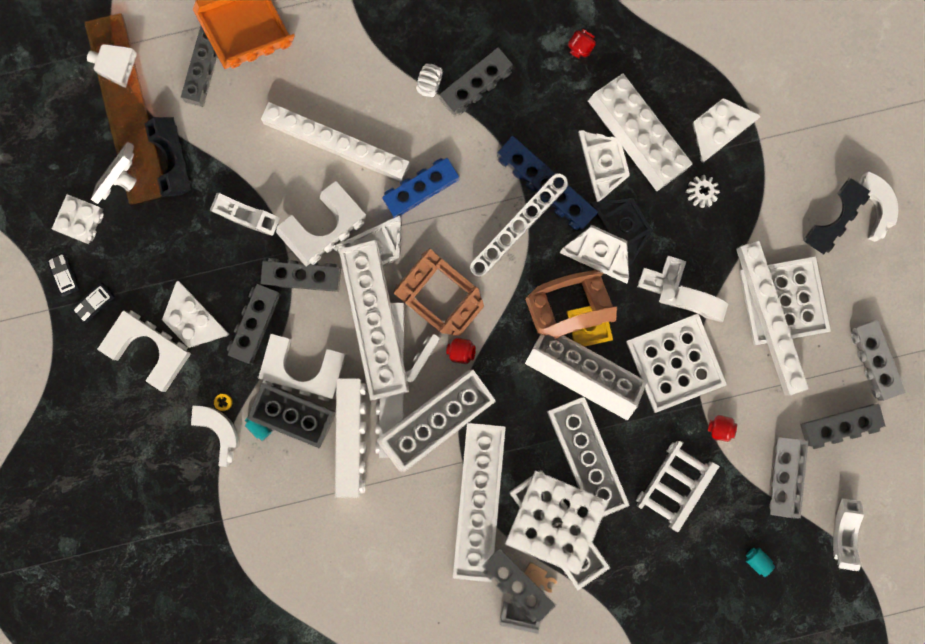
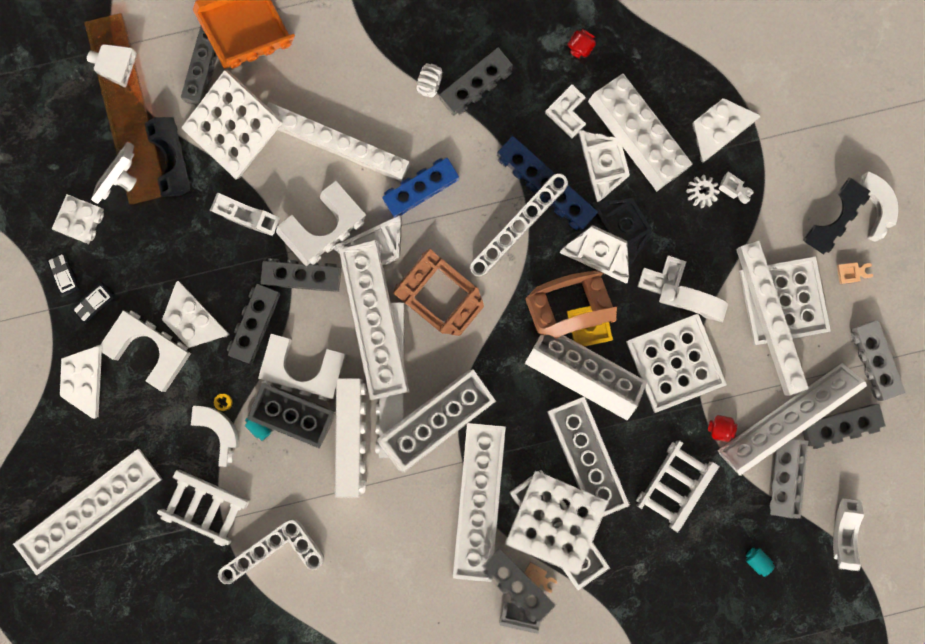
(82, 380): none -> white wing
(87, 511): none -> white plate
(201, 488): none -> white fence
(219, 125): none -> white piece
(270, 547): none -> white beam
(421, 358): white plate -> none
(461, 351): red head -> none
(562, 111): none -> white plate
(733, 187): none -> white plate
(791, 418): none -> white plate
(851, 272): none -> light nougat plate

